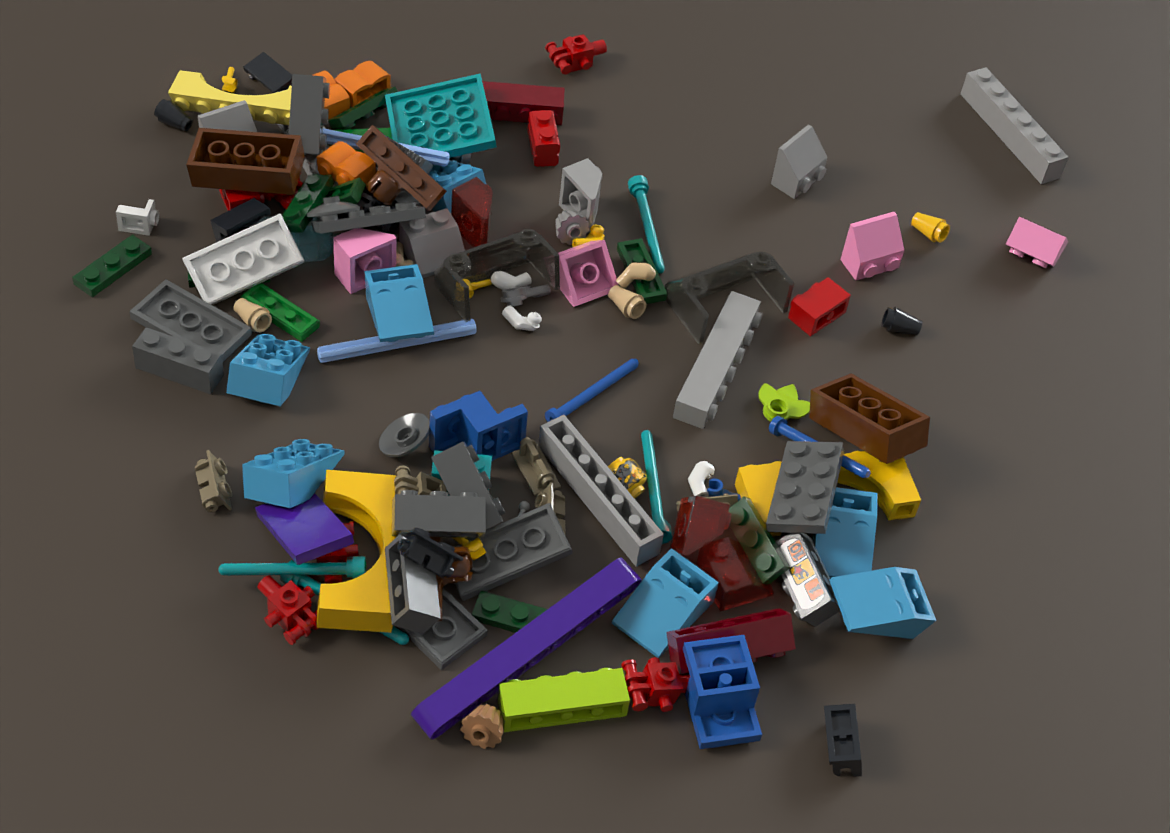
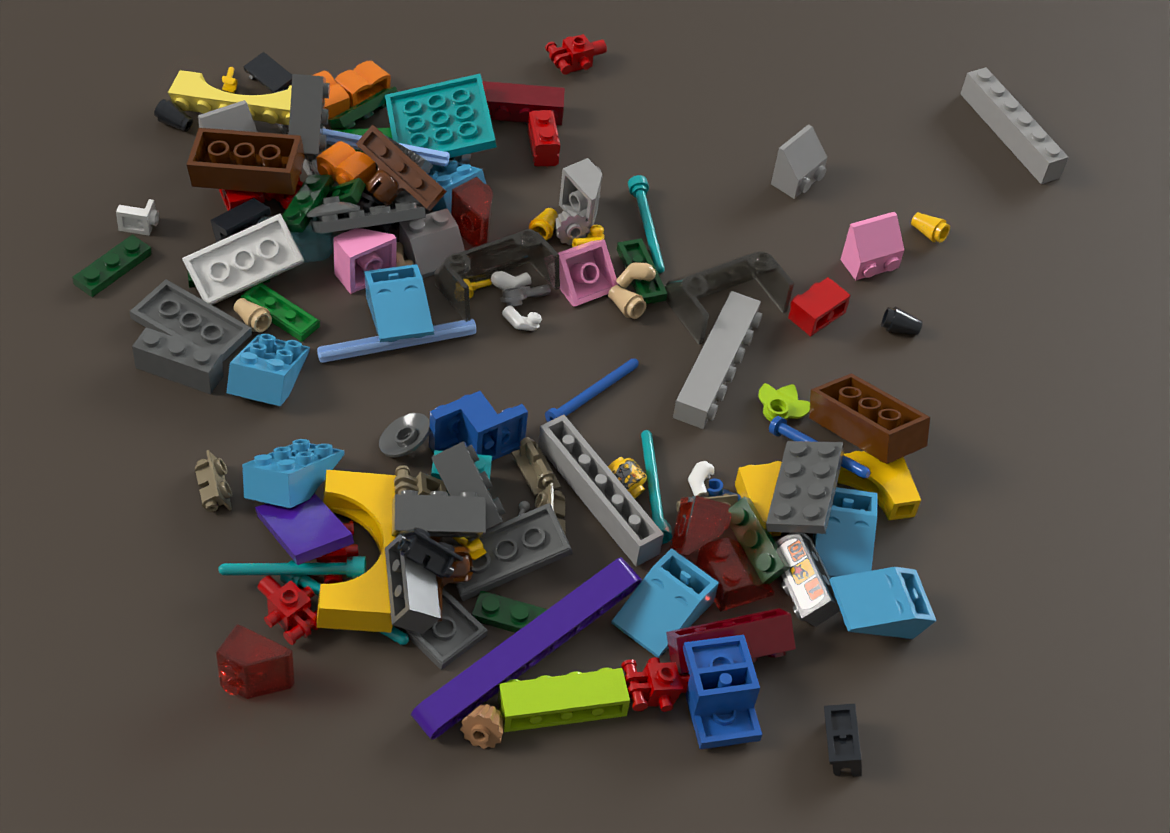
(253, 664): none -> clear red slope
(544, 223): none -> yellow cone
(1036, 242): bright pink slope -> none

